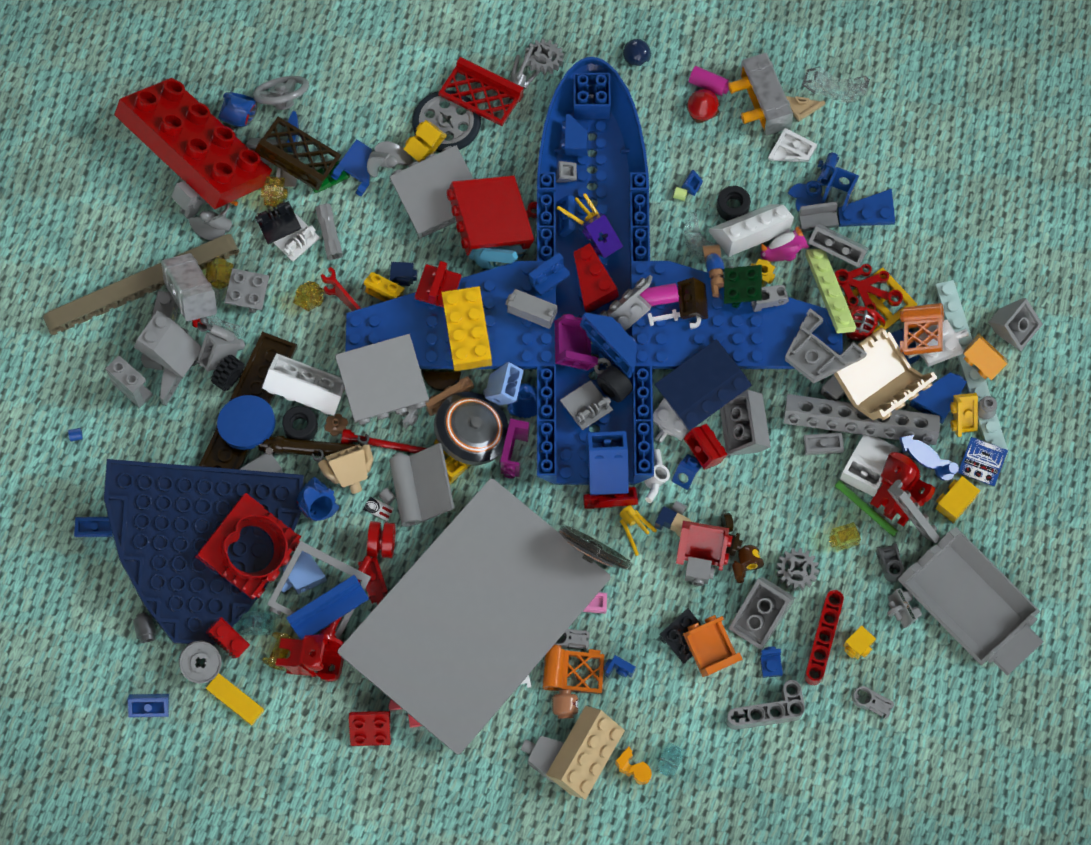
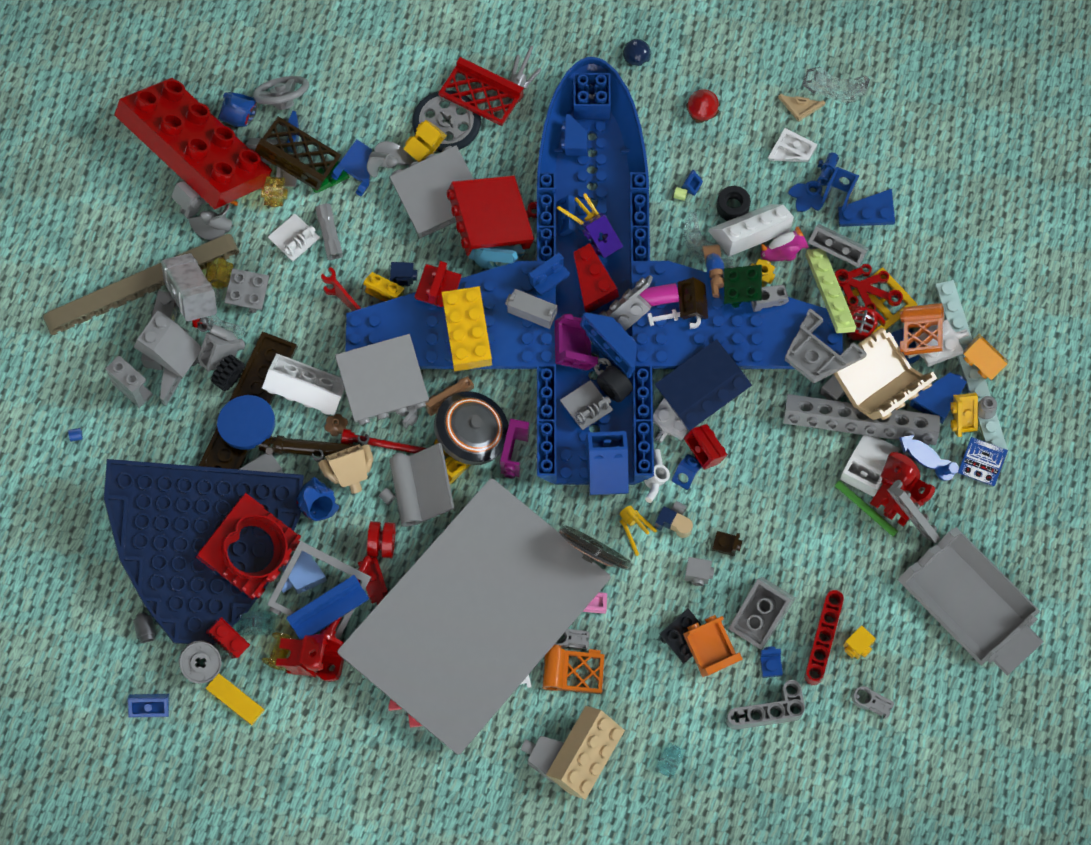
(92, 527): blue tile -> none
(278, 222): black hinge -> none
(296, 413): black tyre -> none
(309, 296): clear yellow brick -> none
(370, 728): red bracket -> none
(378, 508): sticker -> none
(441, 380): dark brown tile -> none
(504, 384): light blue torso -> none
(526, 402): blue hair -> none
(544, 57): light grey gear -> none
(565, 704): nougat head -> none
(566, 172): light grey slope -> none
(611, 500): red hinge -> none
(622, 666): blue bracket -> none
(640, 771): light orange leg -> none
(704, 542): panel -> none
(709, 81): dark pink brick -> none
(727, 521): dark brown tile -> none
(745, 424): light grey slope -> none
(748, 560): reddish brown piece -> none
(765, 94): flat silver piece -> none
(802, 575): light grey gear -> none
(817, 214): light grey panel -> none
(823, 443): light grey plate -> none
(844, 537): clear yellow brick -> none
(890, 558): dark grey piece -> none
(901, 609): light grey hips -> none
(957, 500): yellow brick -> none
(1016, 323): light grey slope -> none

